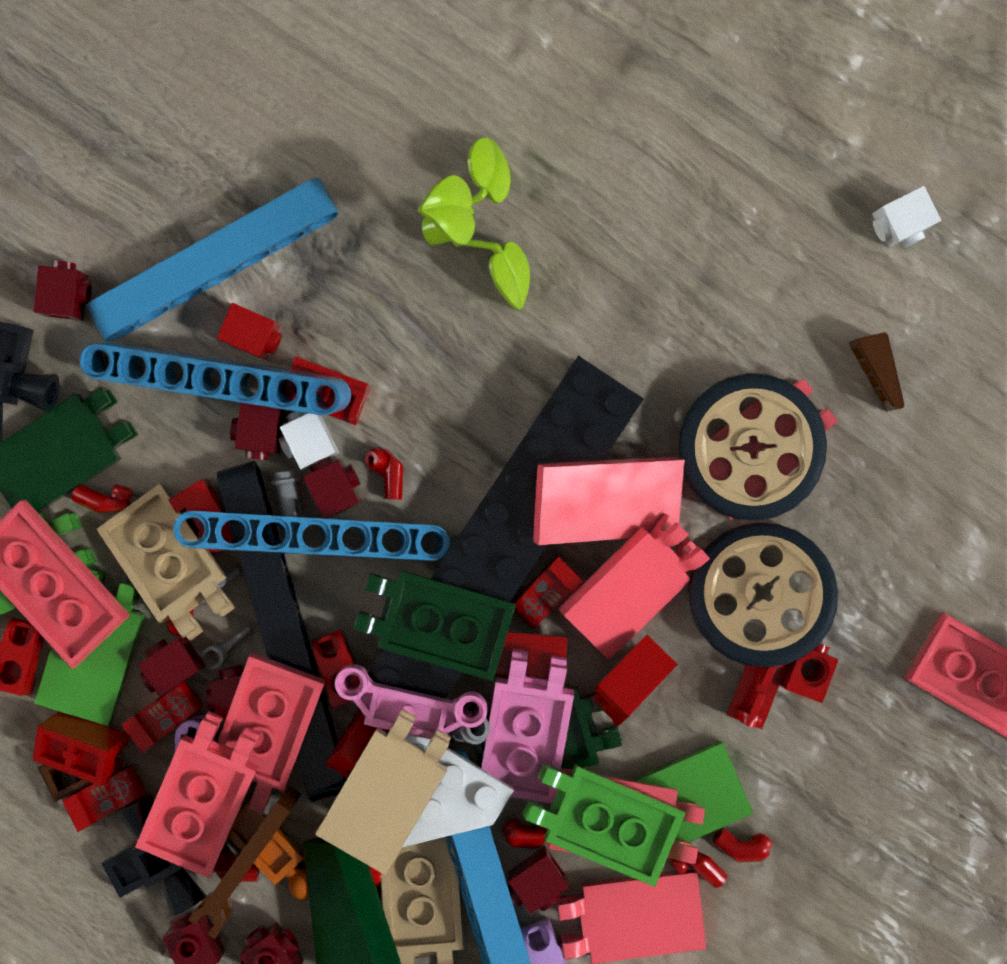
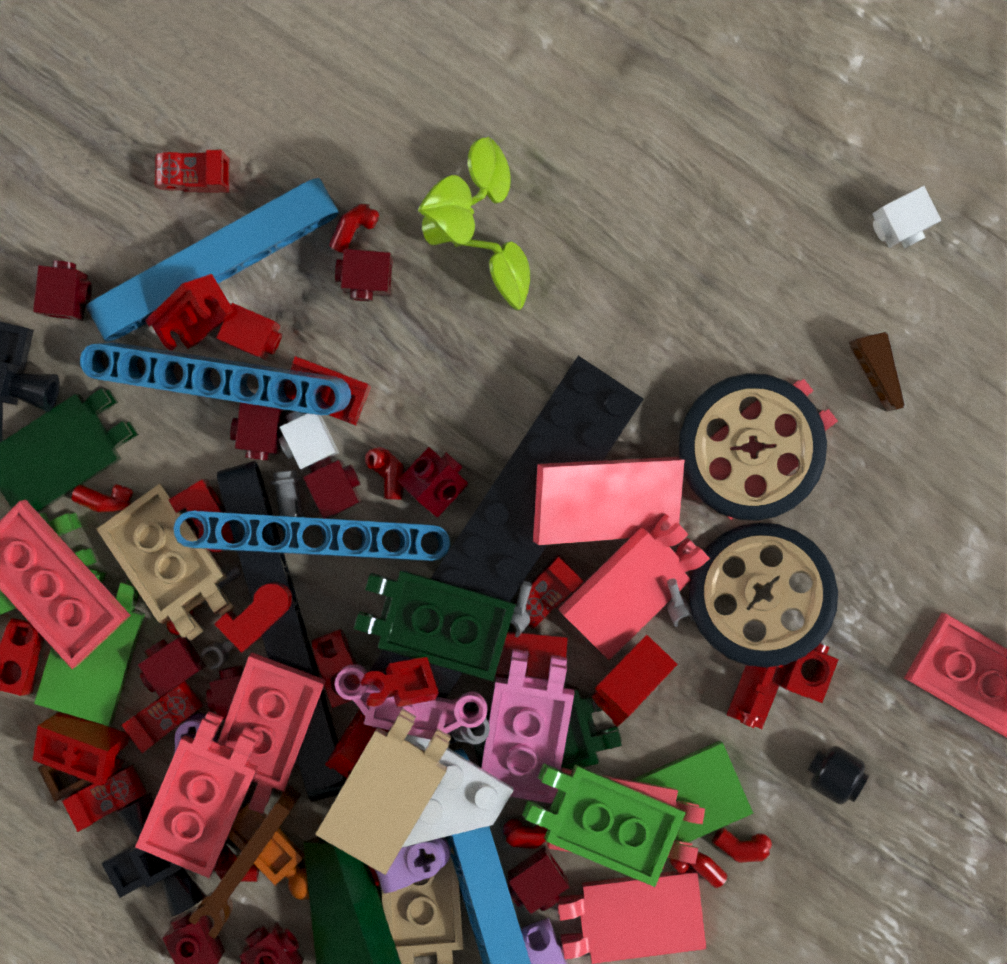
(190, 312): none -> red hinge
(193, 171): none -> red leg
(268, 606): none -> red leg
(350, 223): none -> red arm
(364, 274): none -> dark red brick
(406, 681): none -> red plate
(412, 866): none -> lavender piece
(434, 481): none -> dark red brick
(520, 616): none -> light grey hand
(678, 606): none -> light grey hand
(838, 775): none -> black head

